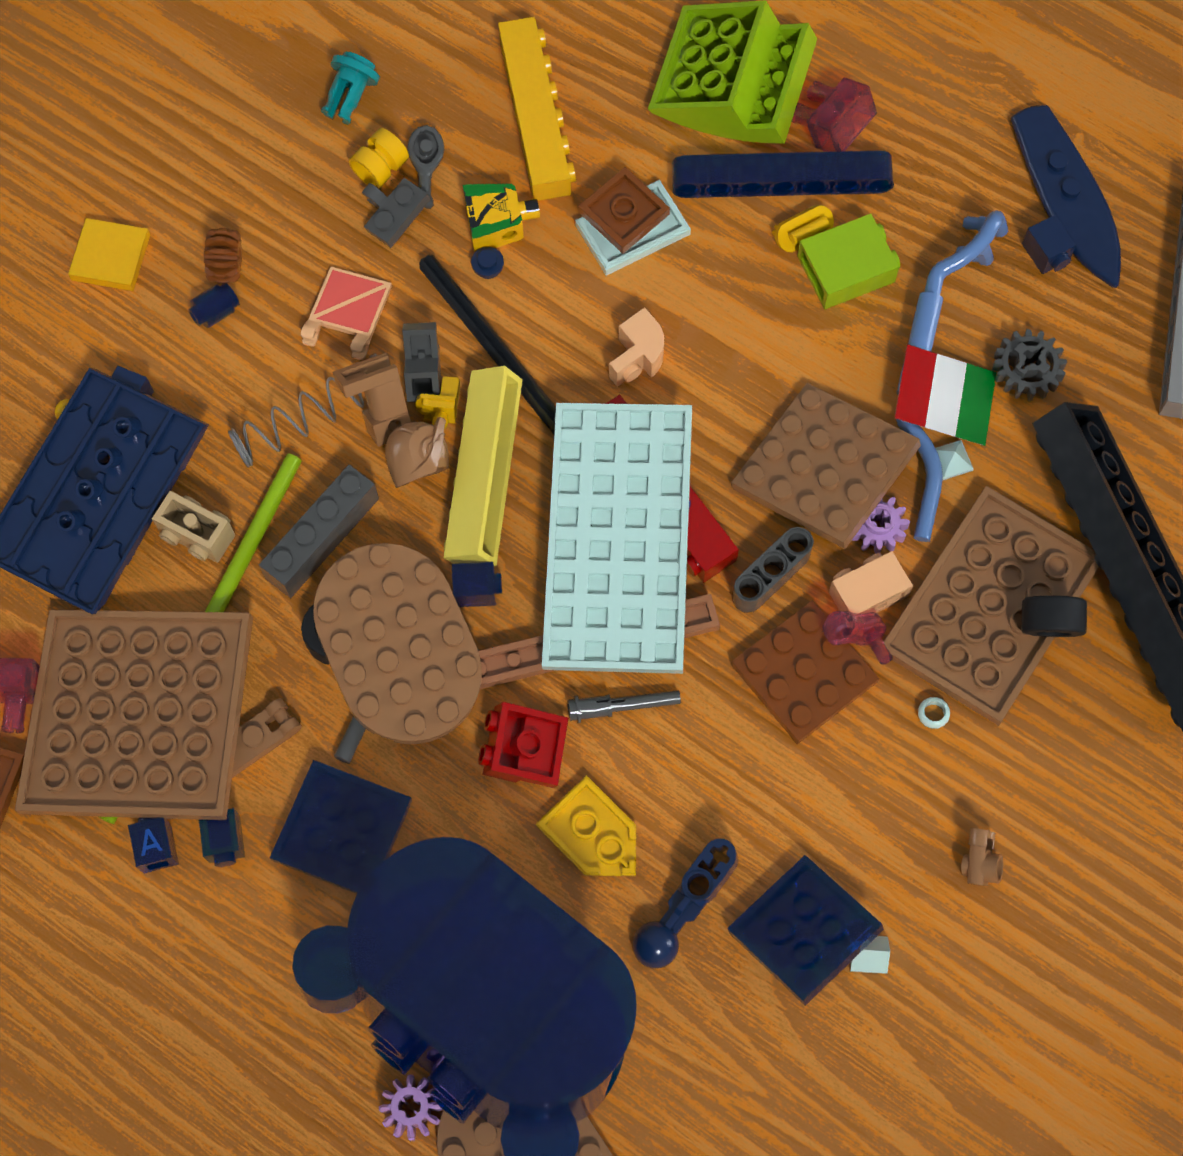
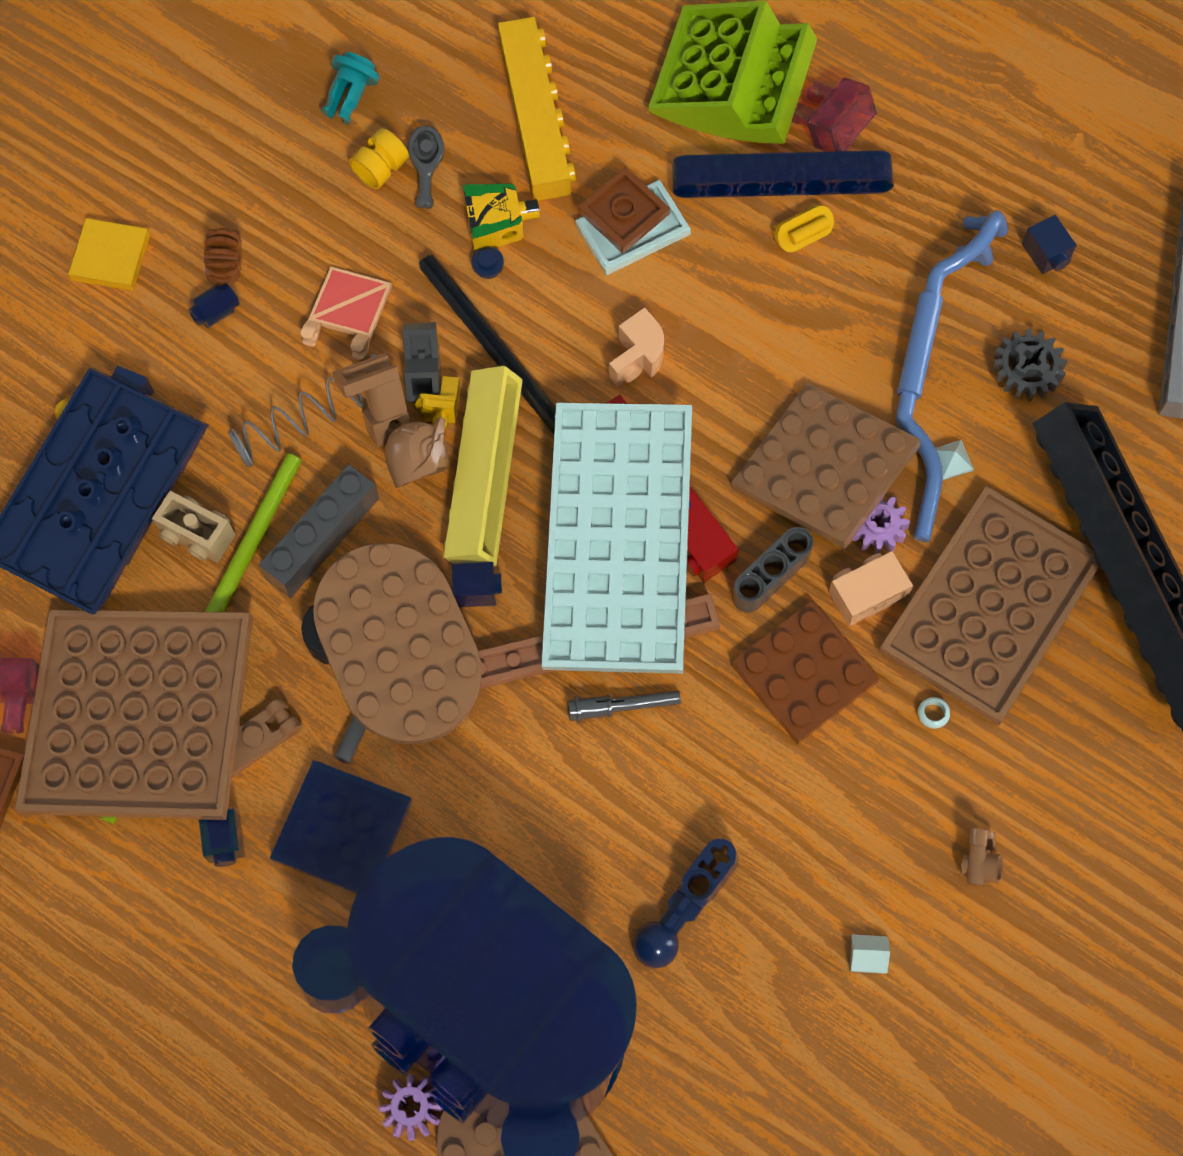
(153, 844): clear blue brick -> none
(395, 211): dark grey plate -> none
(523, 745): red plate -> none
(592, 832): yellow tile -> none
(805, 929): clear blue plate -> none
(848, 261): lime brick -> none
(859, 629): clear pink piece -> none
(945, 395): sticker -> none
(1054, 616): black tyre -> none
(1069, 191): dark blue piece -> none

